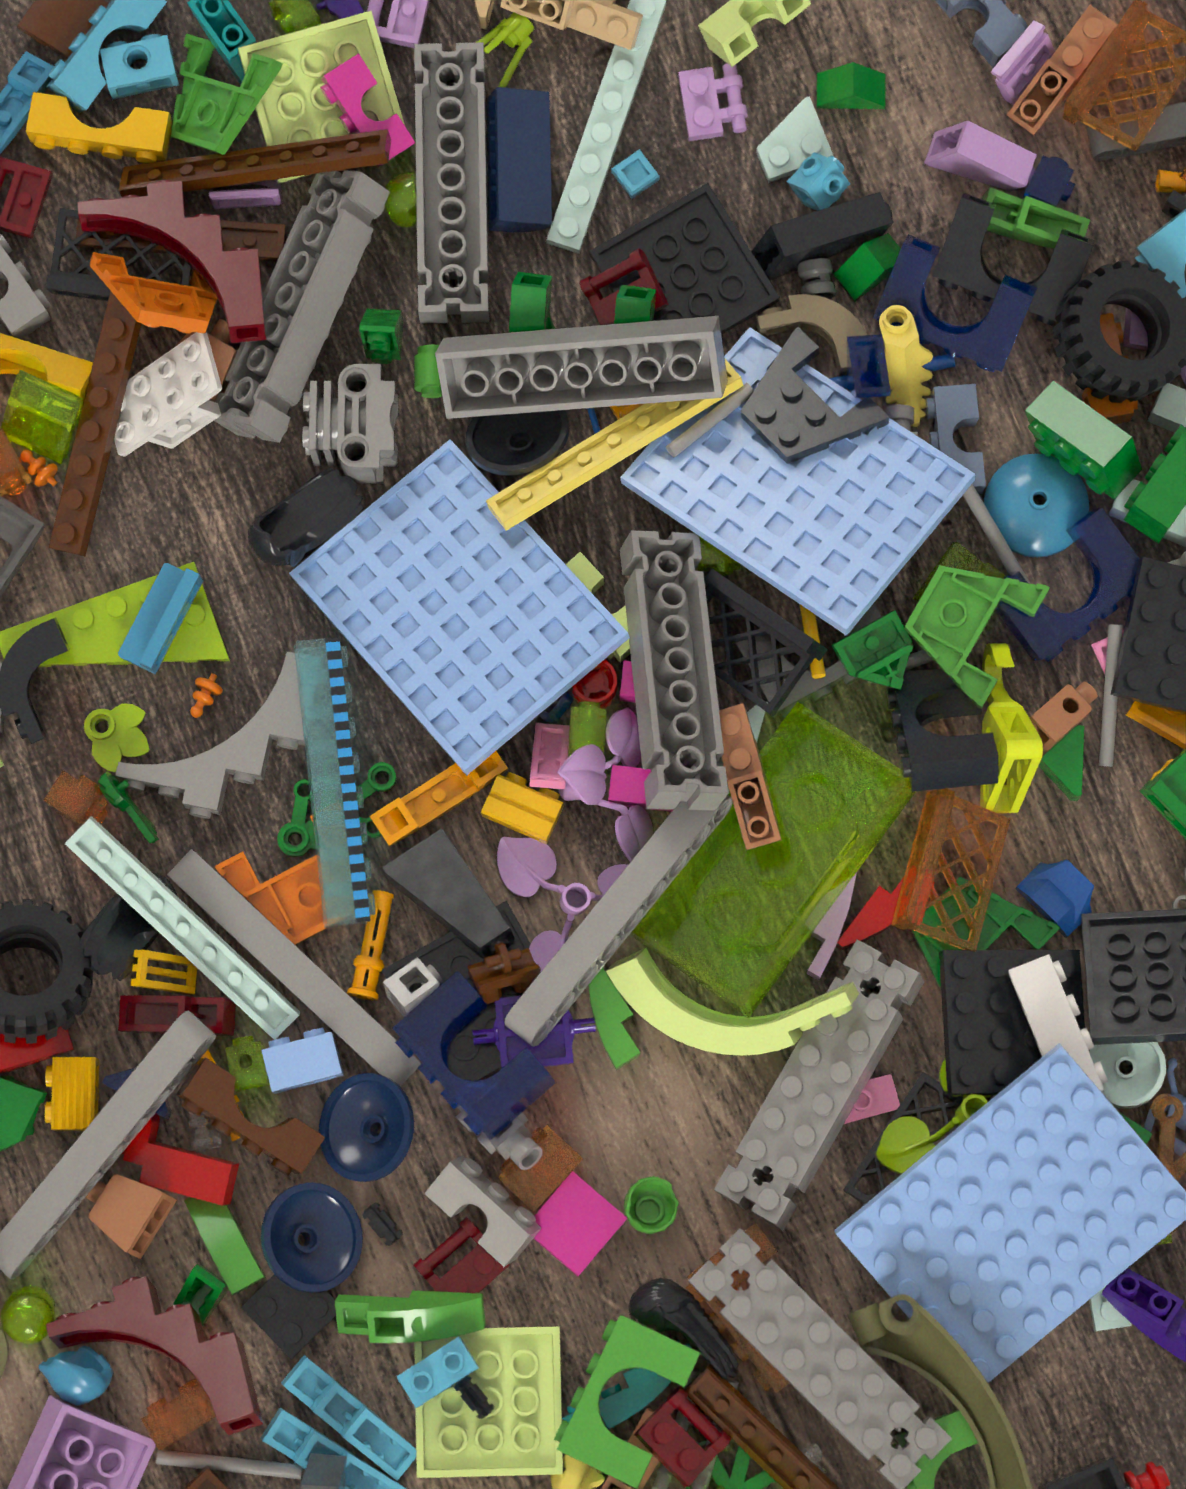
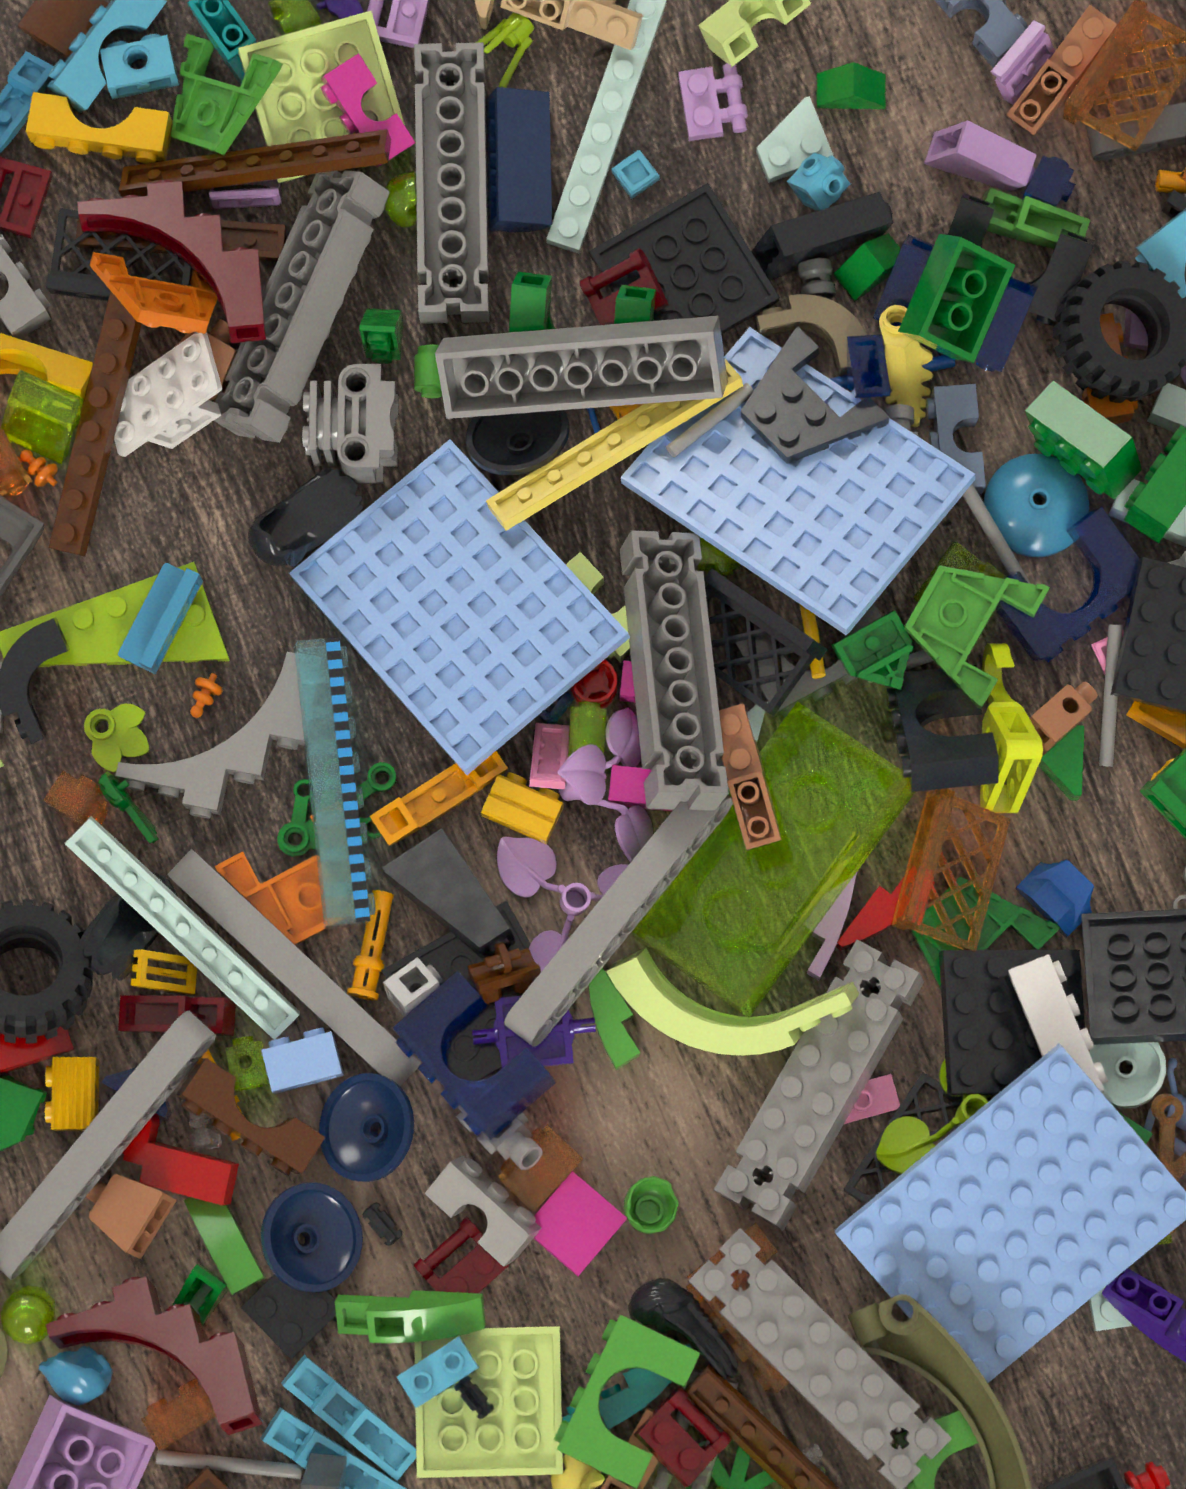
(956, 298): none -> green brick

